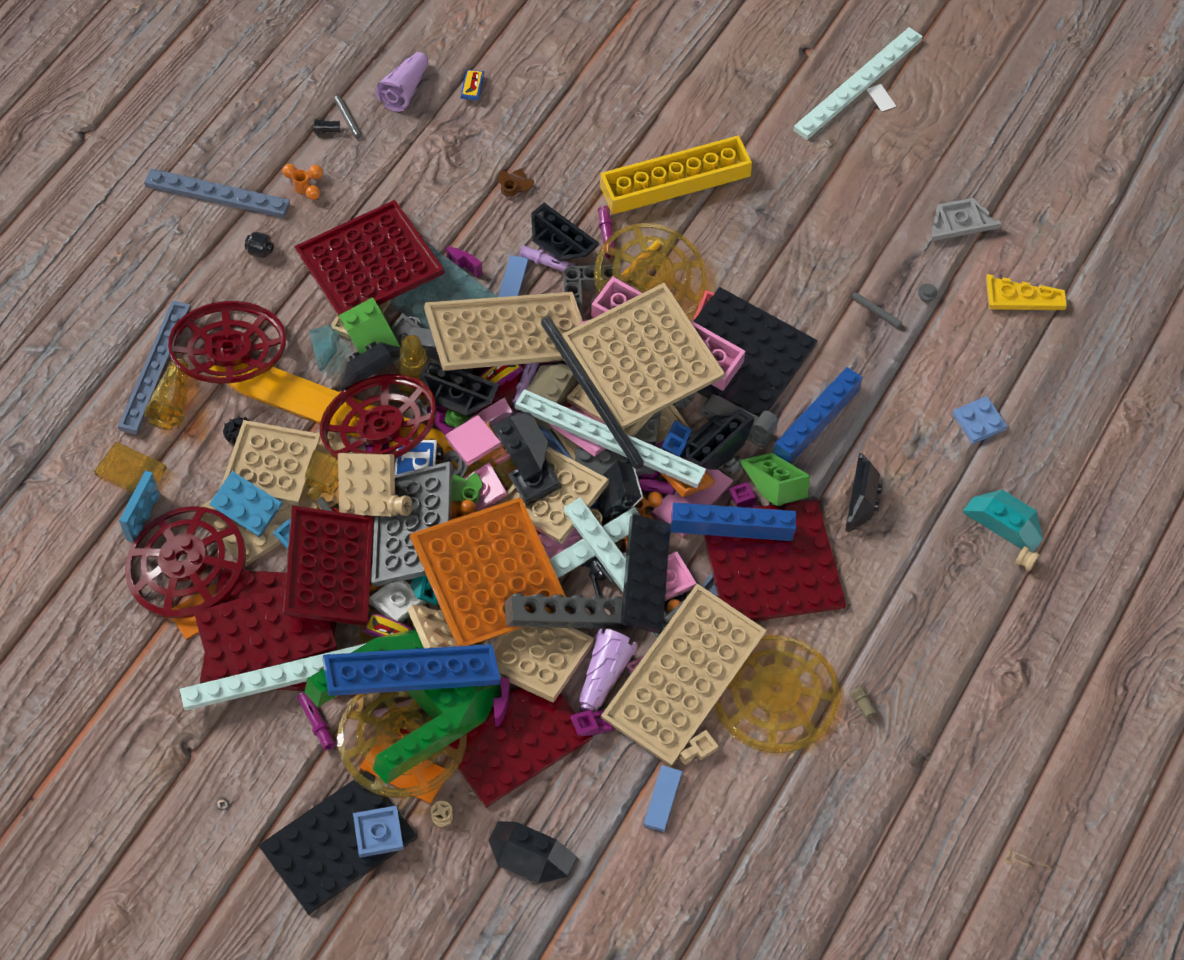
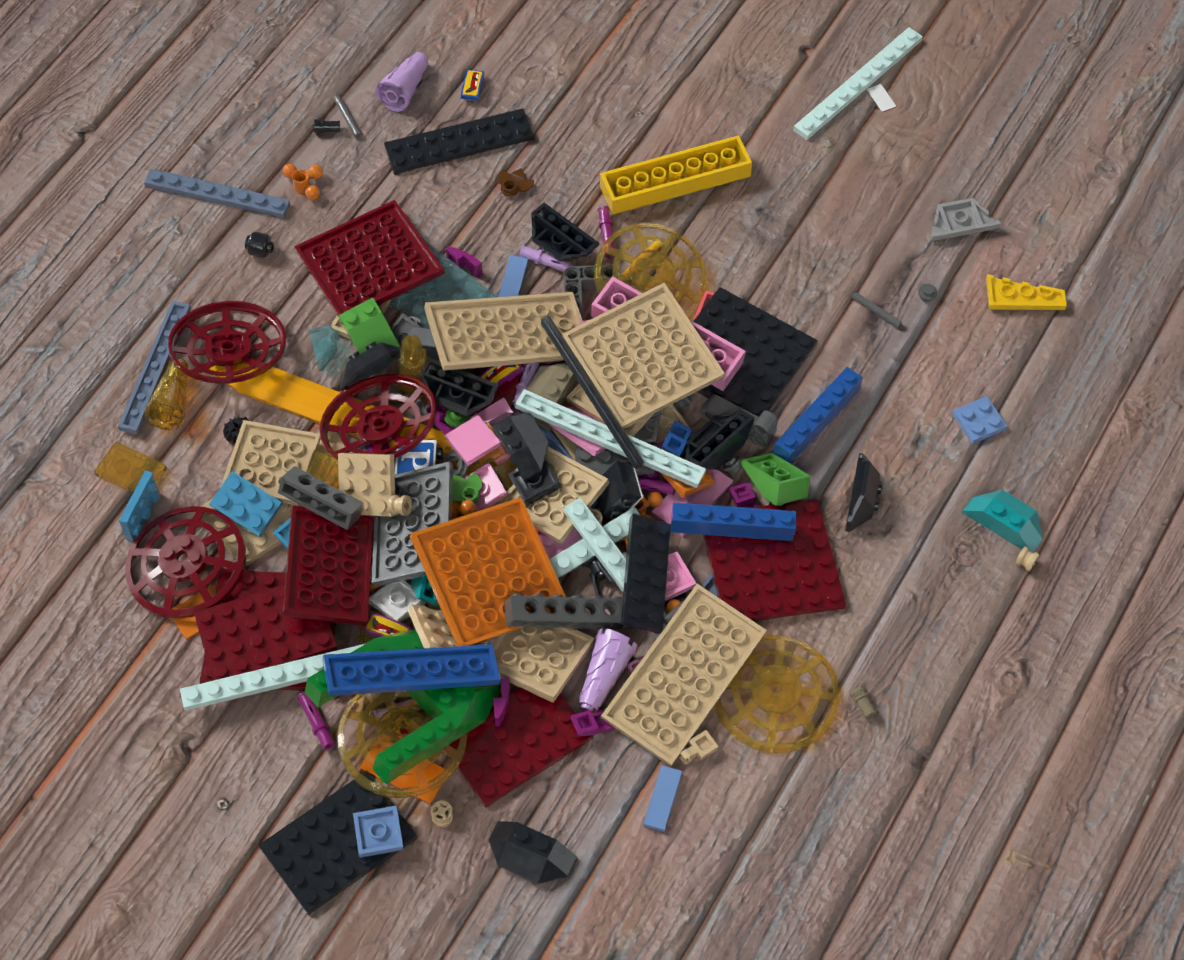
(320, 497): none -> dark grey brick
(458, 141): none -> black plate

